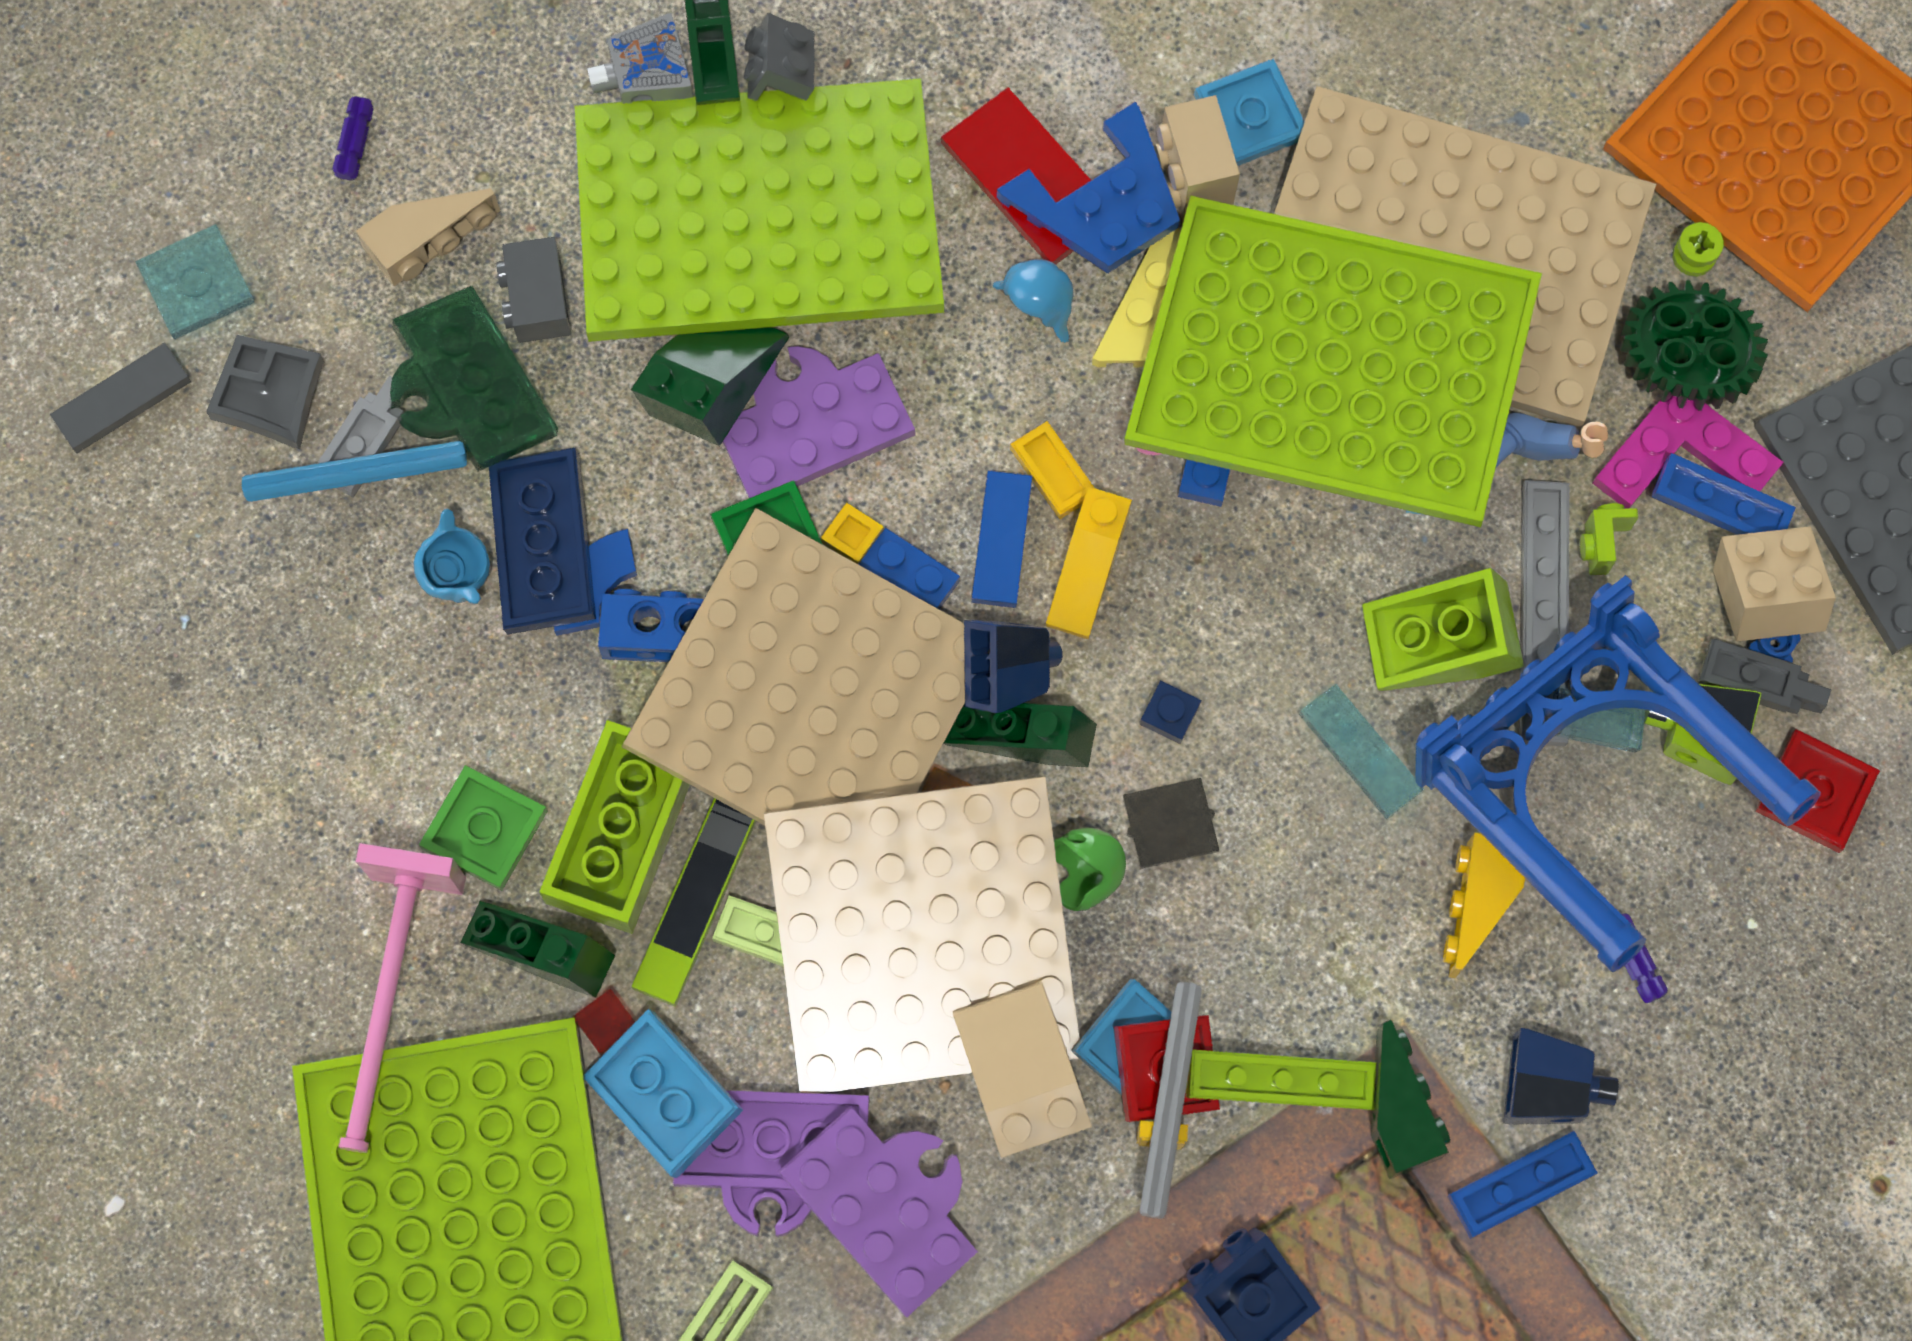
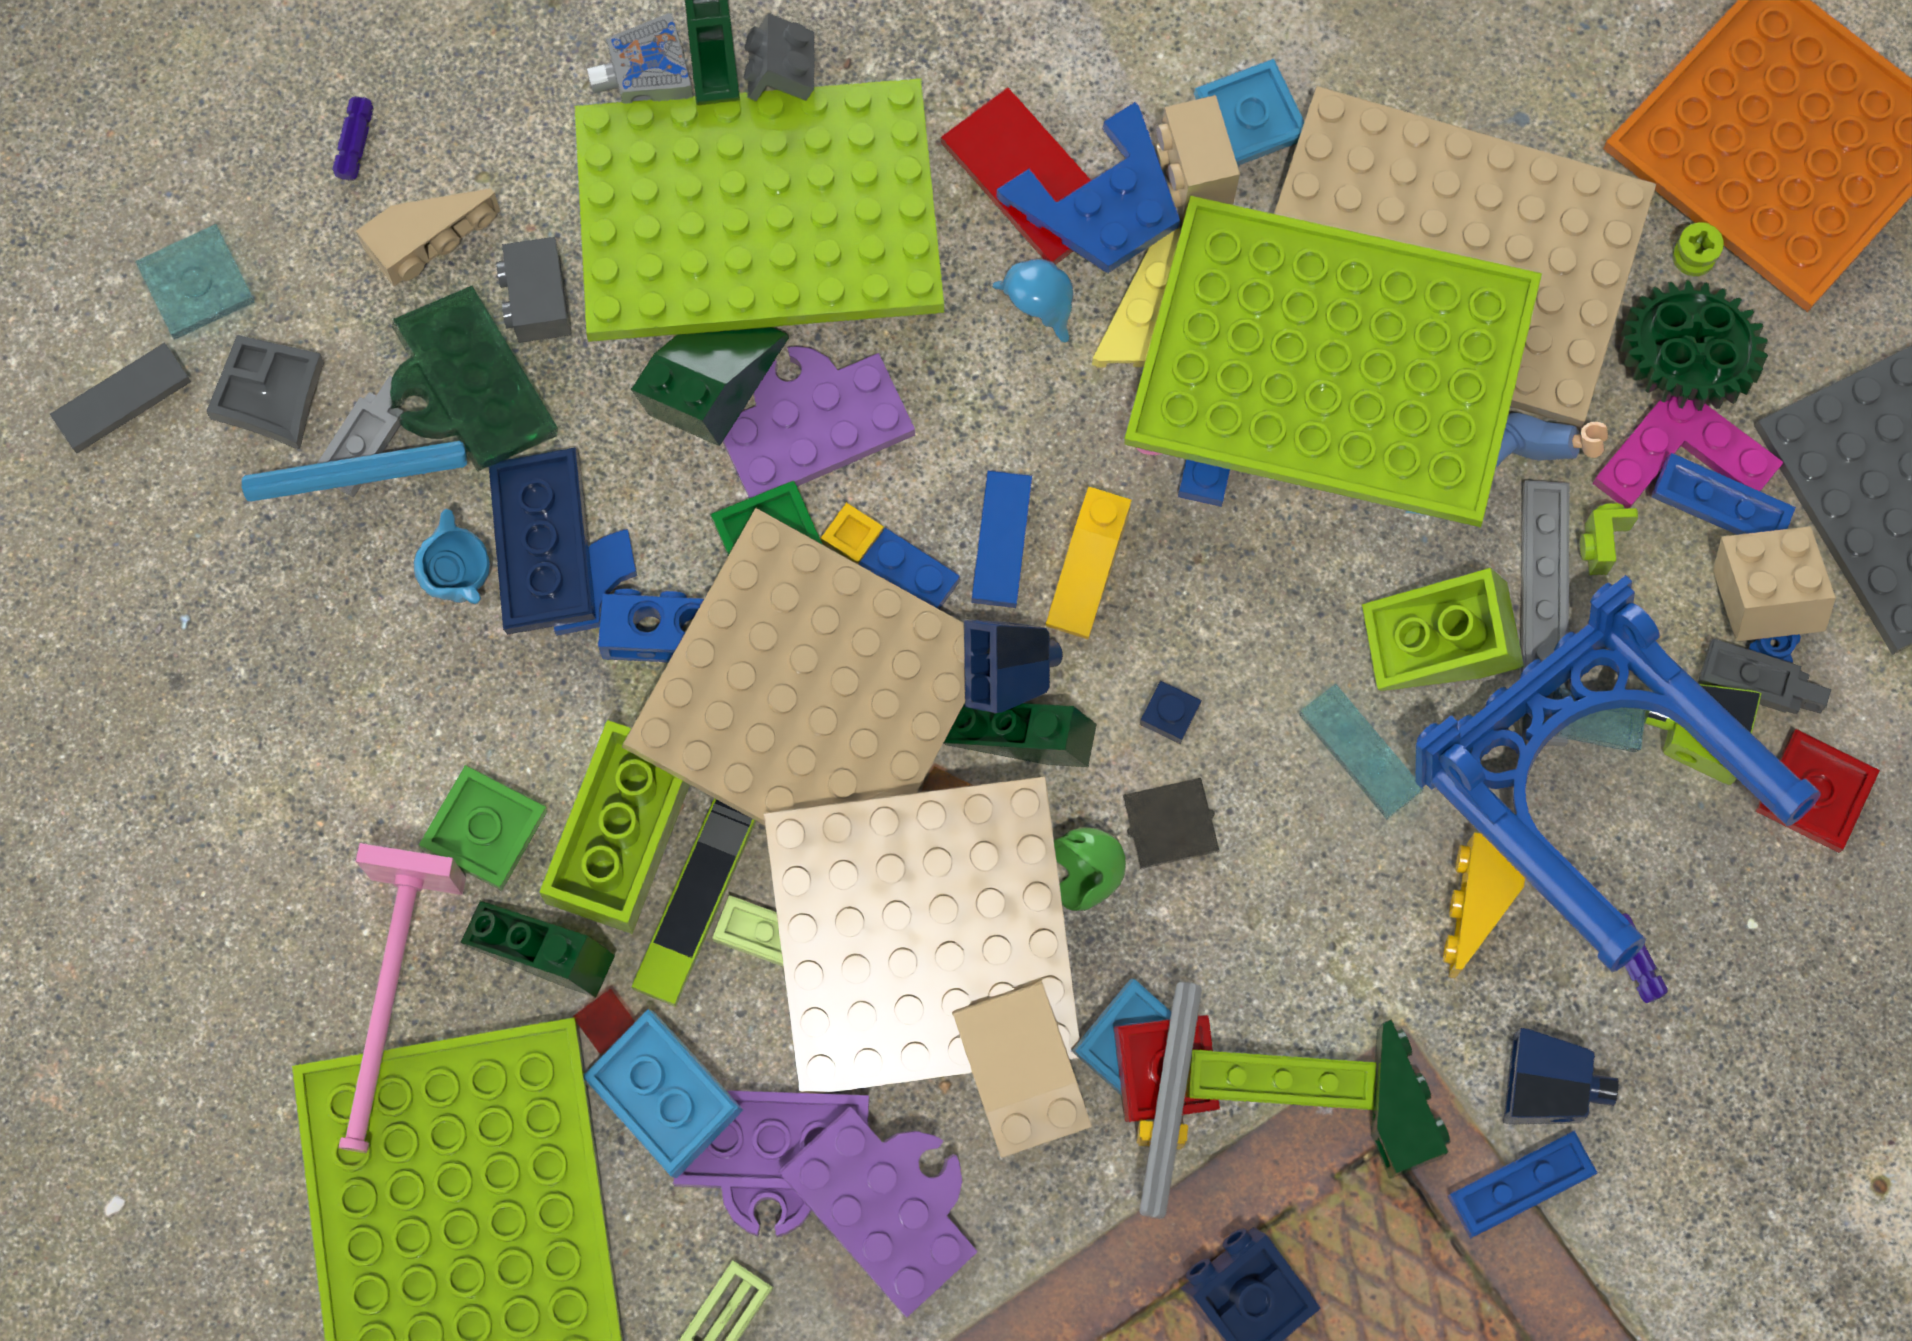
(1052, 469): yellow tile -> none

